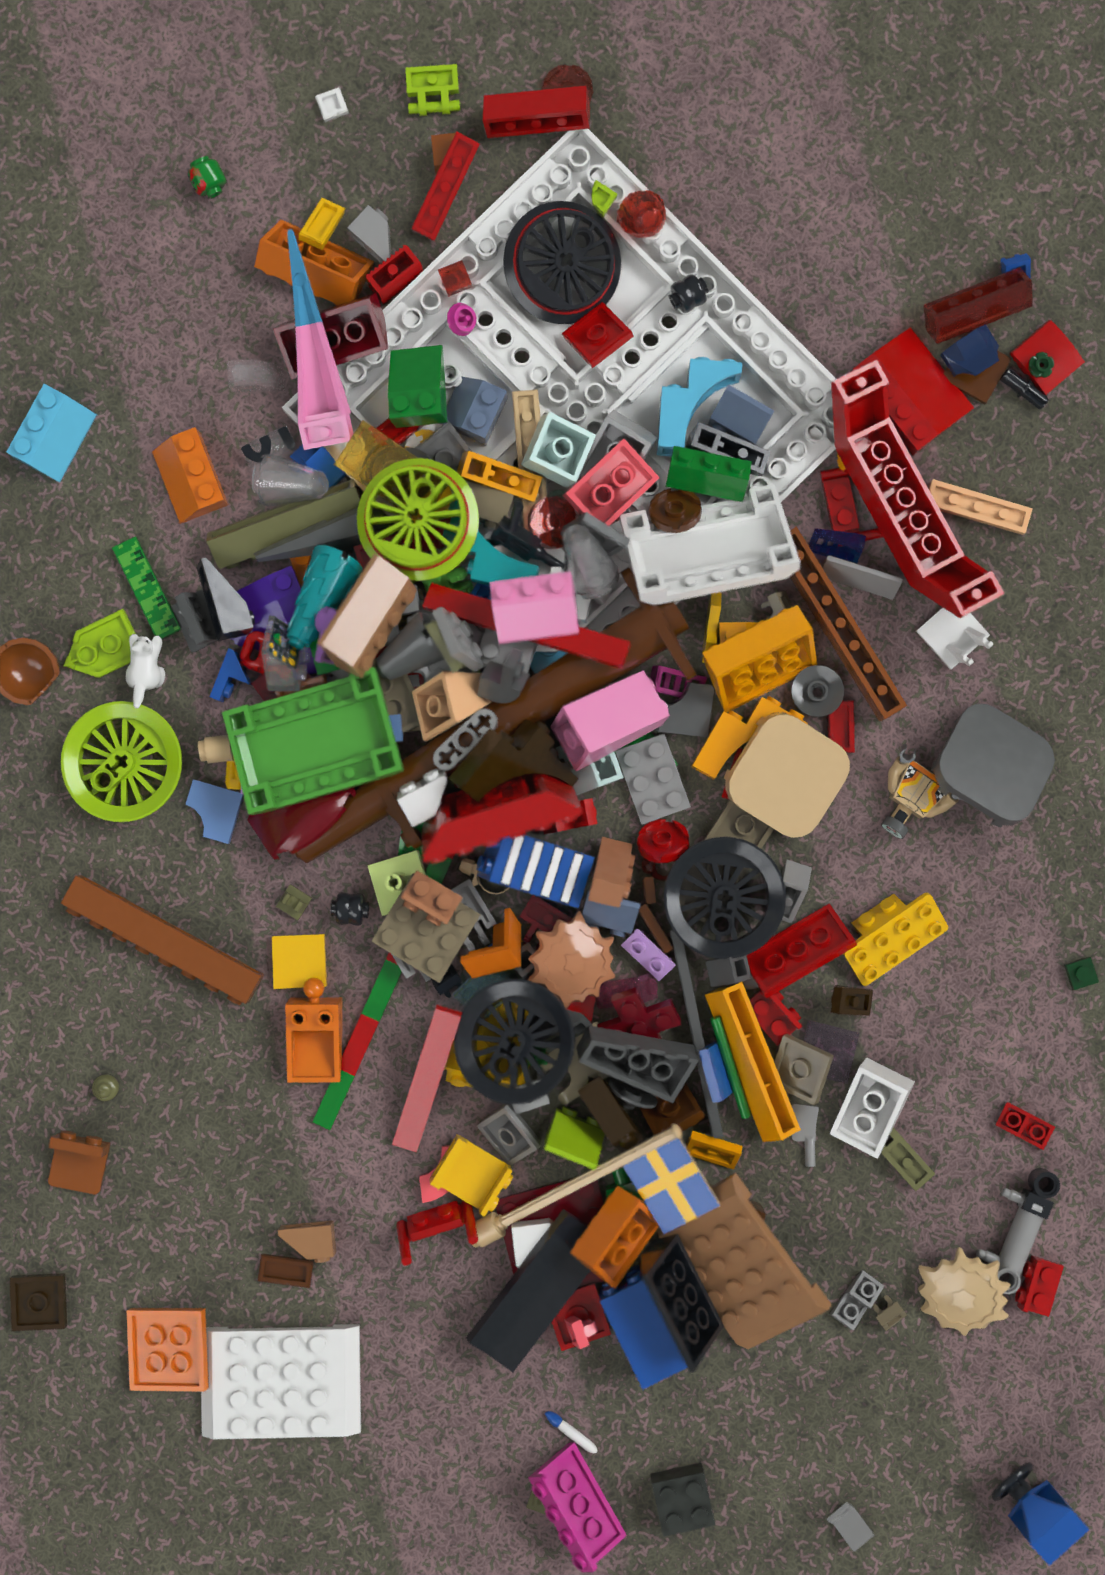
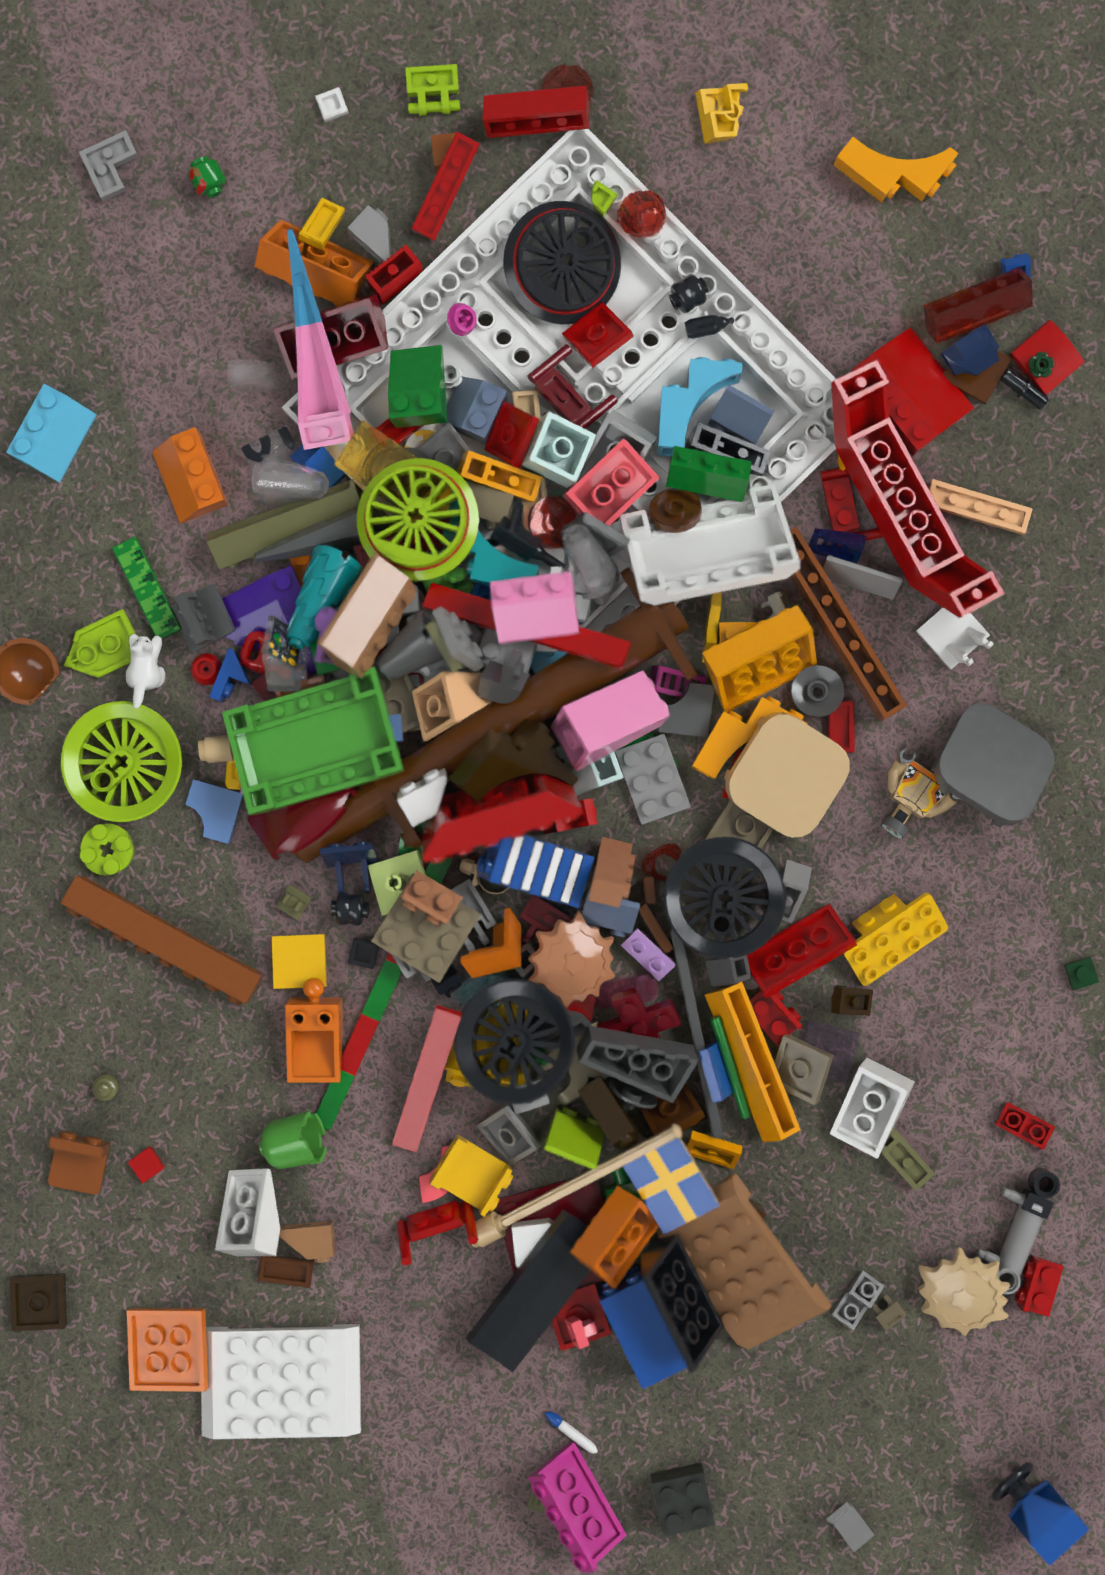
(92, 851): none -> lime plate
(103, 160): none -> light grey plate
(146, 1164): none -> red tile
(198, 665): none -> red plate
(225, 605): slope -> none
(249, 1215): none -> white slope
(293, 1141): none -> bright green cylinder
(361, 852): none -> dark blue plate
(363, 953): none -> black tile
(455, 278): clear red tile -> none
(455, 758): light grey beam -> none
(511, 434): none -> red tile
(563, 396): none -> dark red plate
(663, 841): red tile -> none
(706, 325): none -> black piece
(723, 122): none -> yellow slope
(807, 1118): light grey piece -> none
(884, 175): none -> light orange arch

